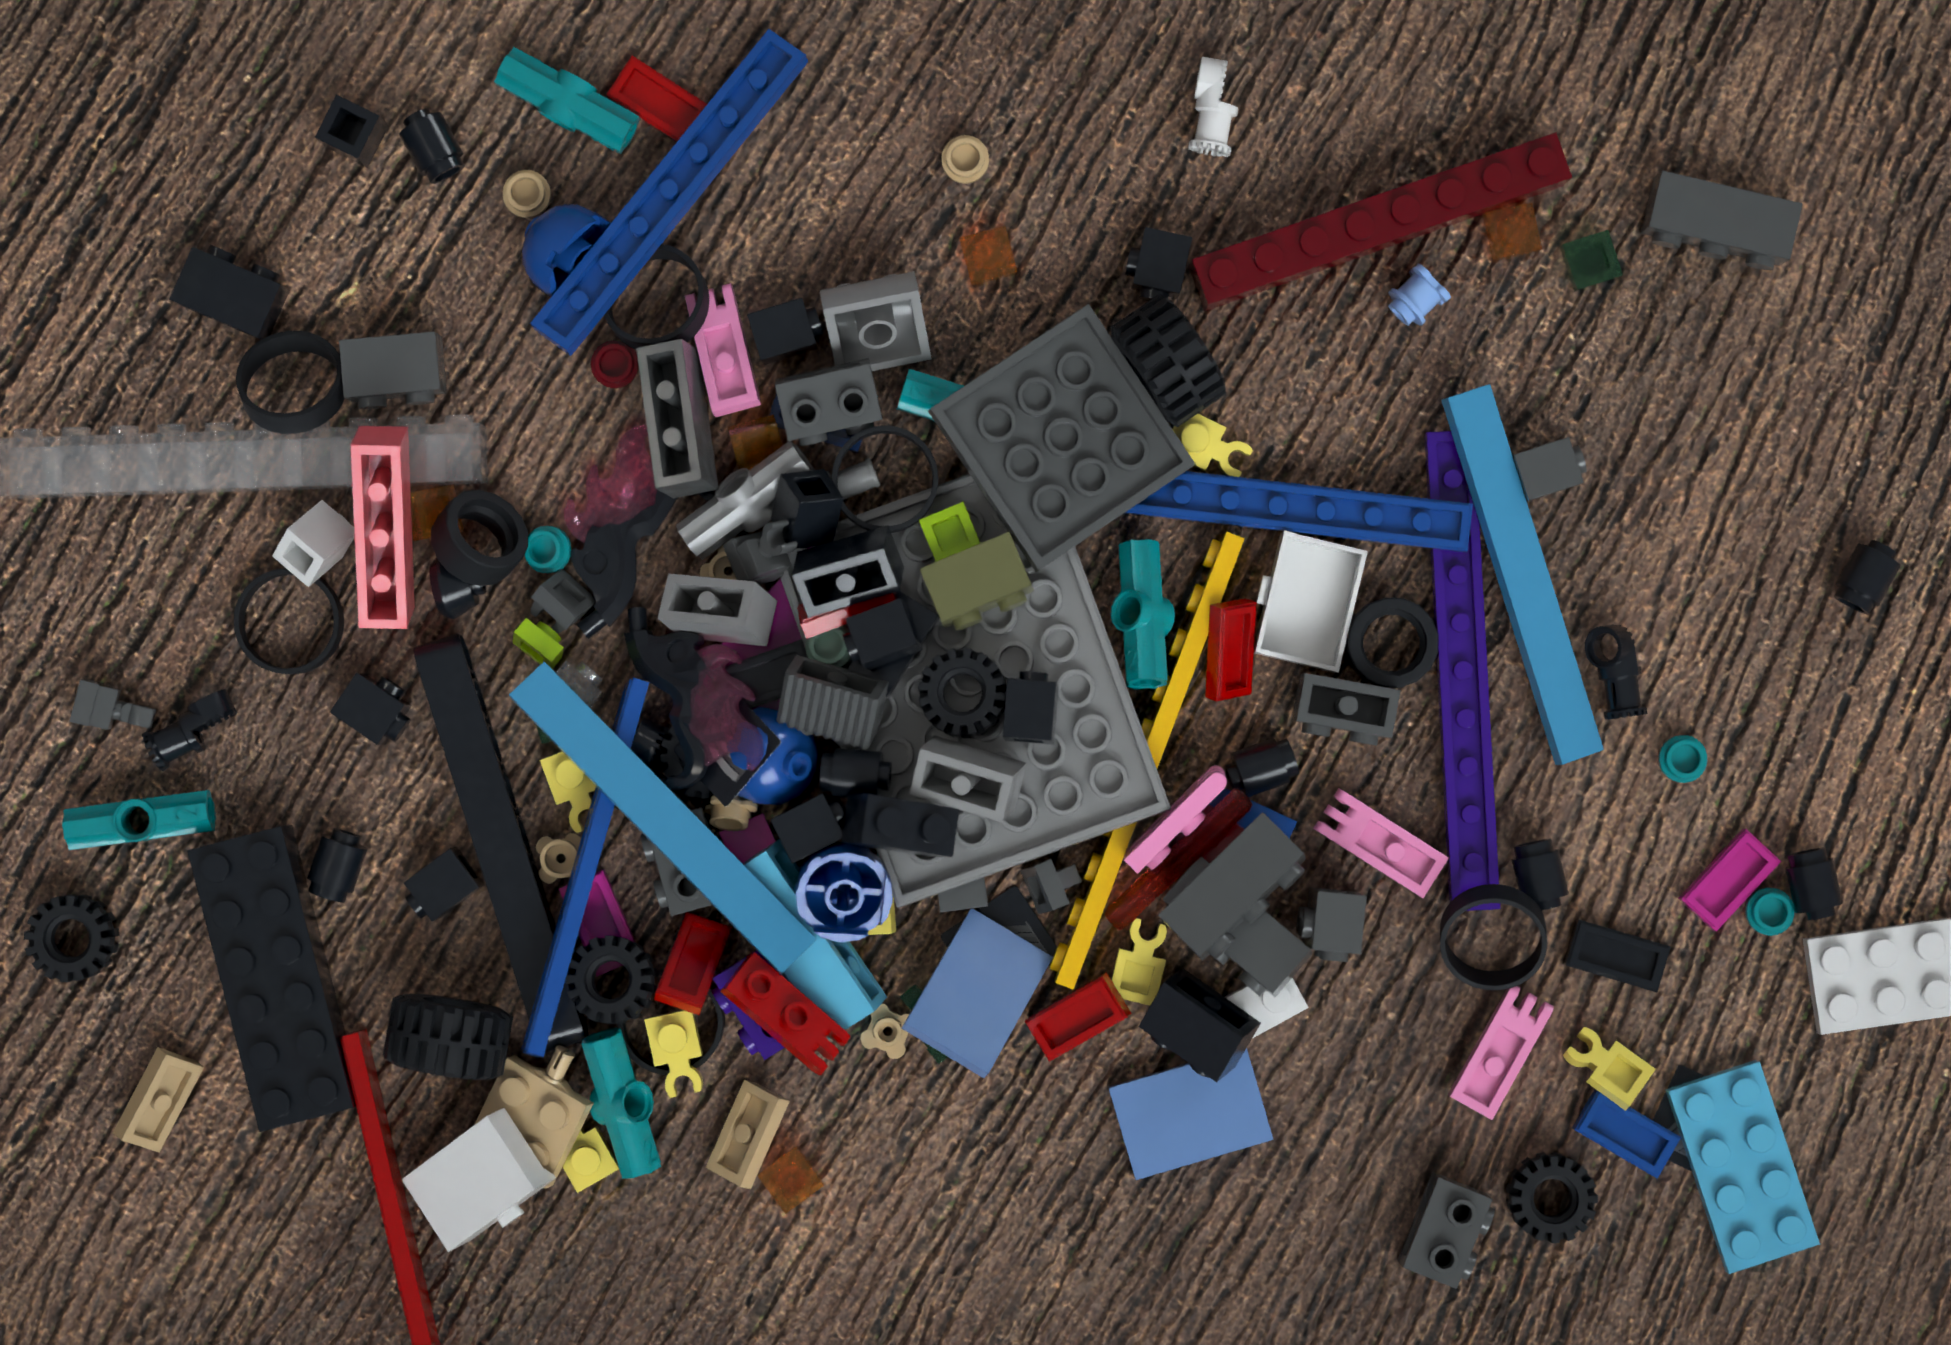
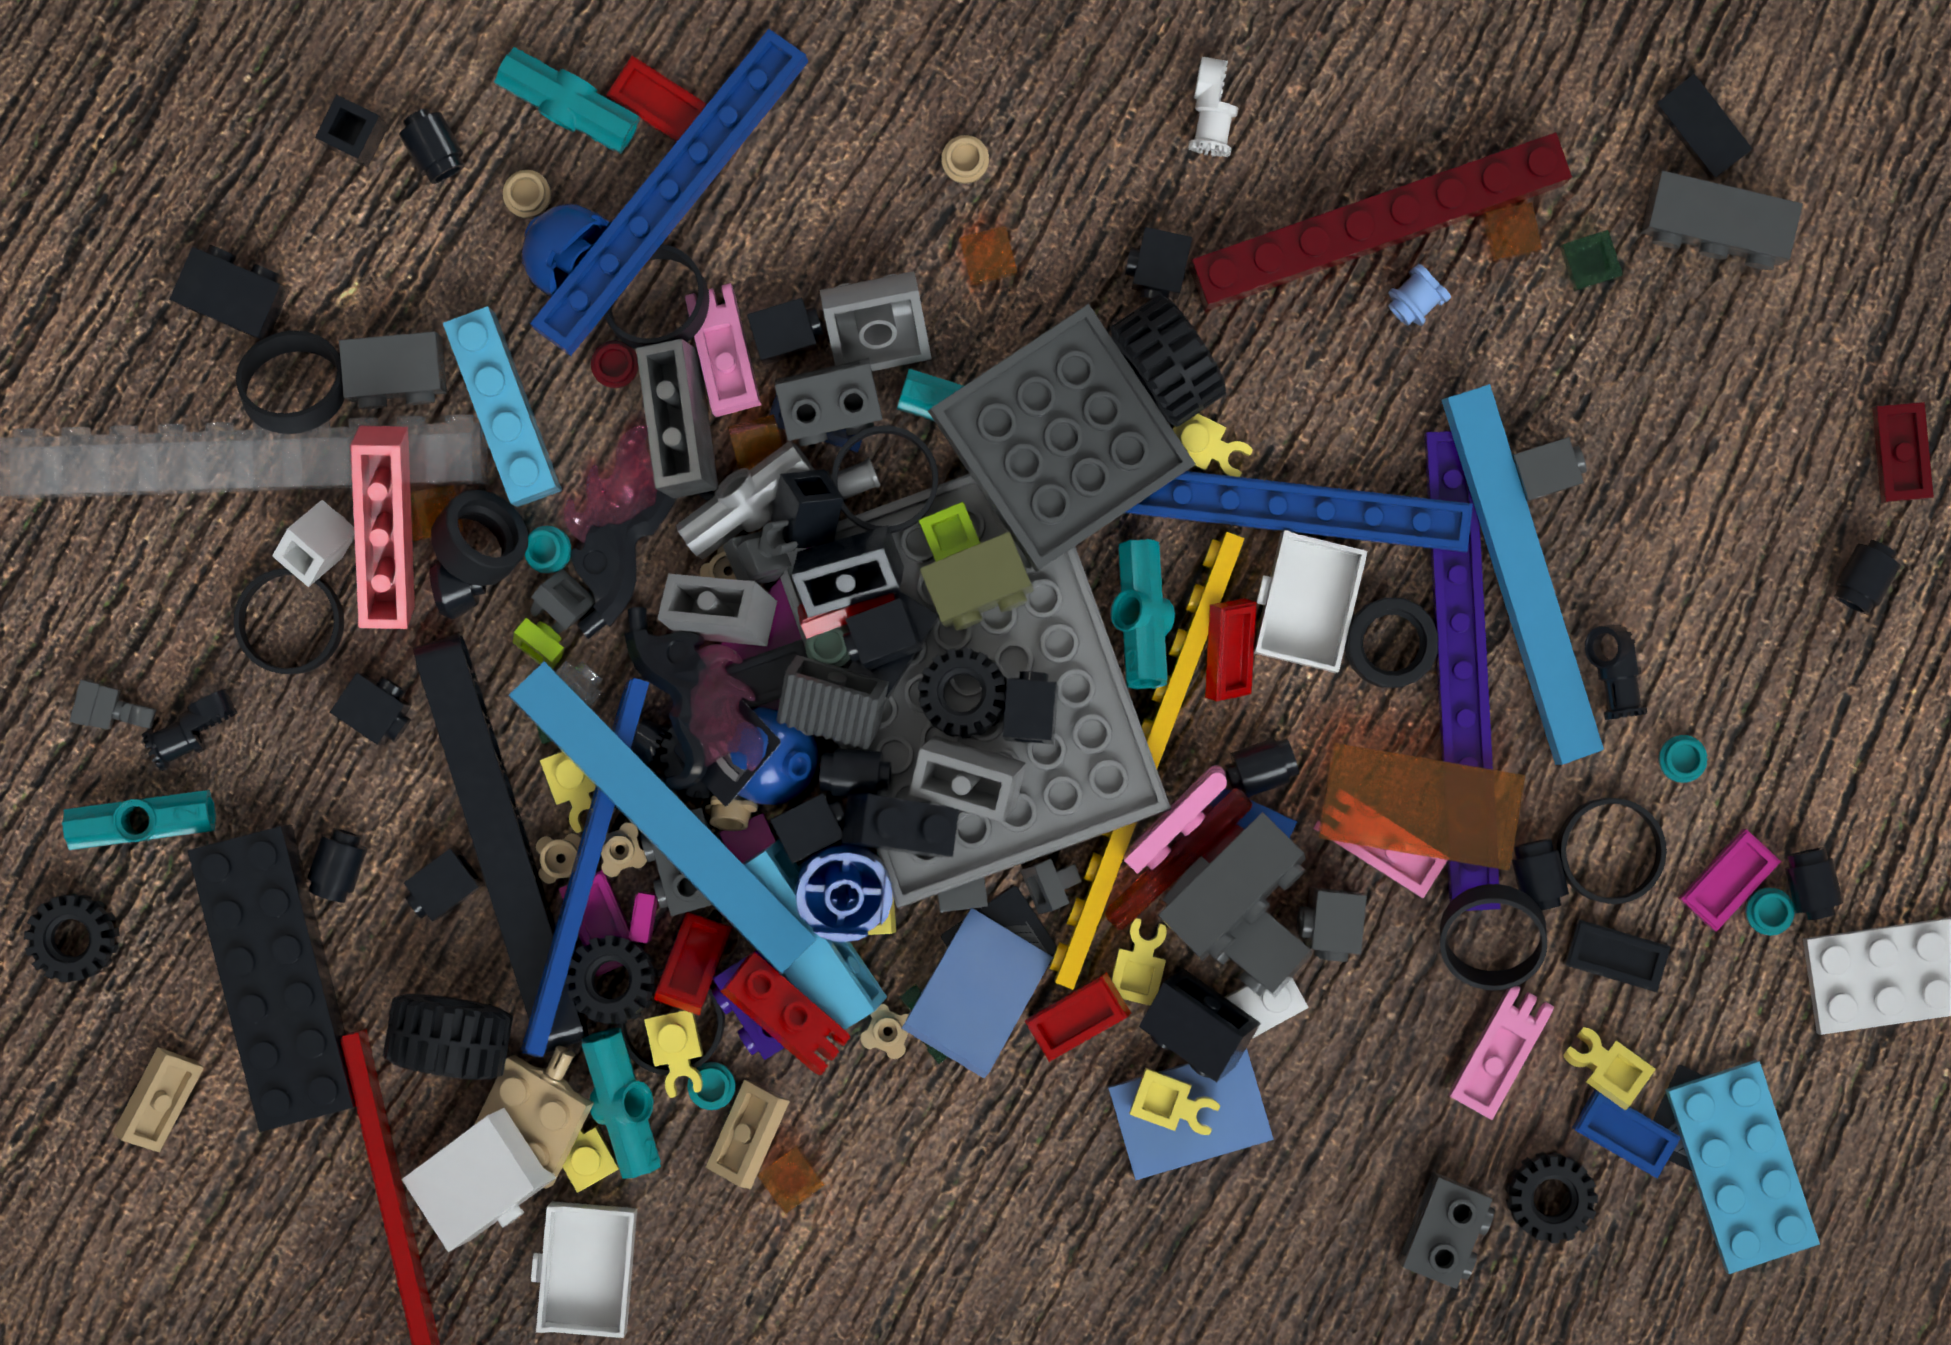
(502, 406): none -> medium azure brick
(585, 1269): none -> white container
(633, 854): none -> tan plate
(643, 917): none -> dark pink tile
(717, 1087): none -> teal plate
(1165, 1101): none -> light yellow plate
(1347, 706): dark grey brick -> none
(1421, 806): none -> clear orange tile
(1660, 857): none -> black tyre
(1703, 127): none -> black tile
(1902, 452): none -> dark red plate

